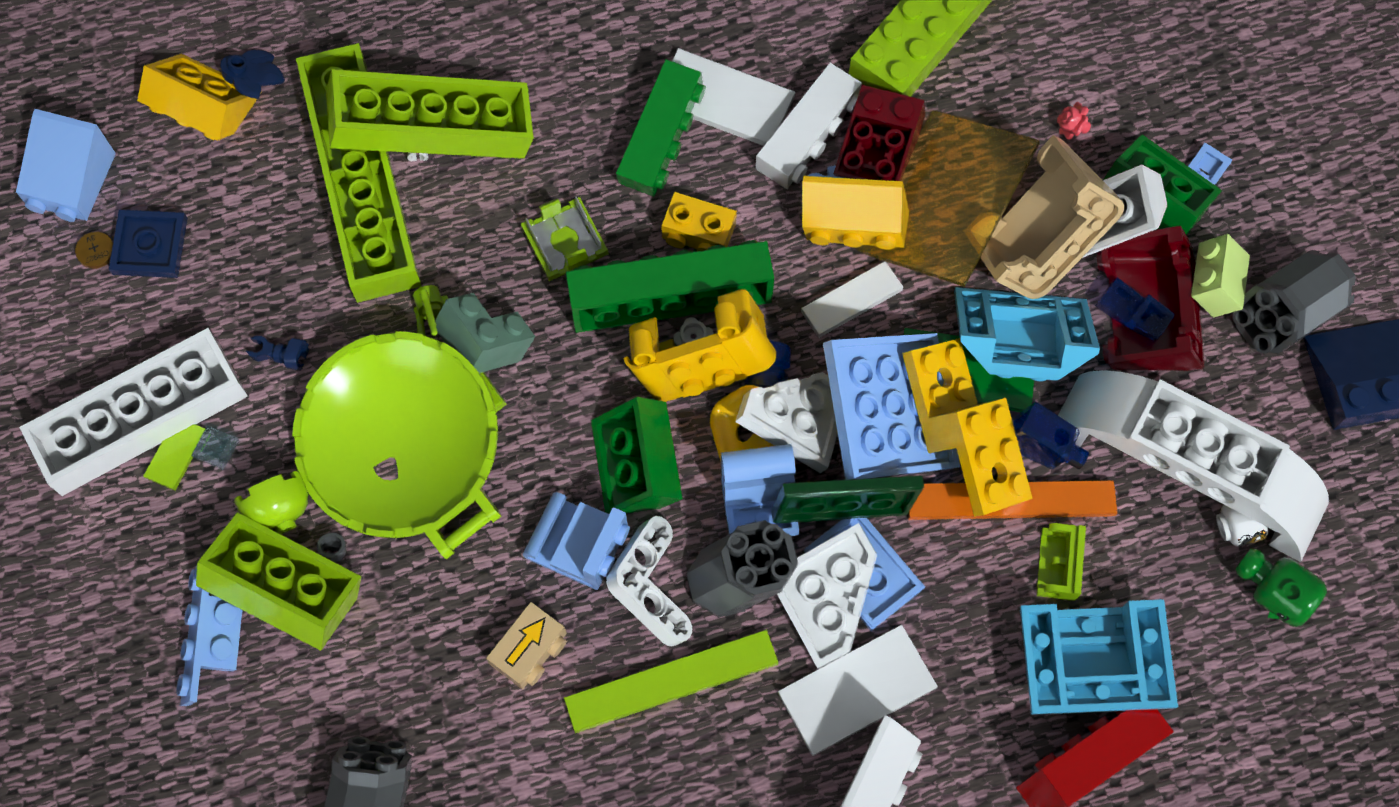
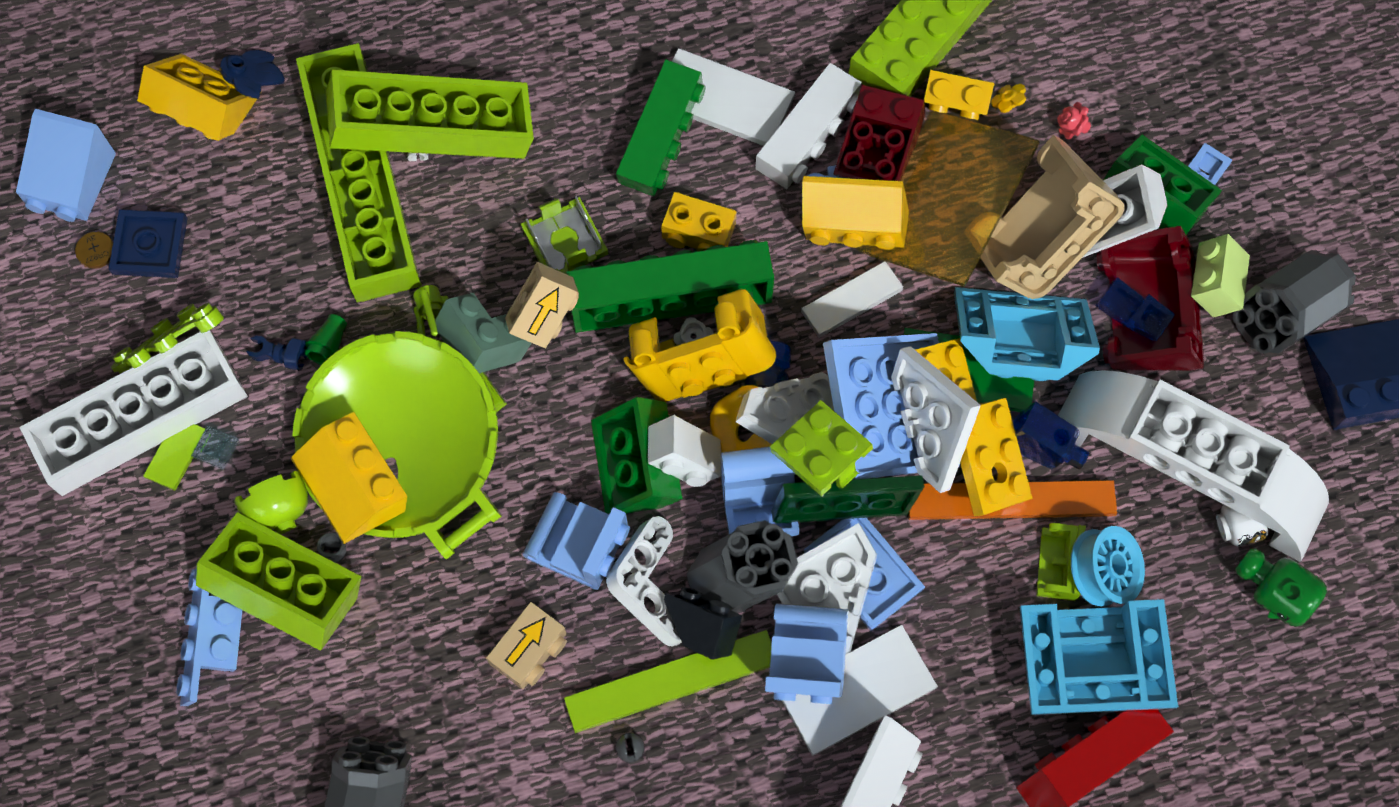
(165, 335): none -> lime plant
(326, 339): none -> green cone
(349, 478): none -> yellow slope
(542, 305): none -> tan brick
(637, 744): none -> dark grey hinge
(684, 451): none -> white brick
(703, 624): none -> black slope
(808, 653): none -> light blue piece
(822, 449): none -> lime piece
(935, 416): none -> white plate
(958, 92): none -> yellow brick
(1009, 97): none -> yellow plant
(1107, 566): none -> medium azure wheel

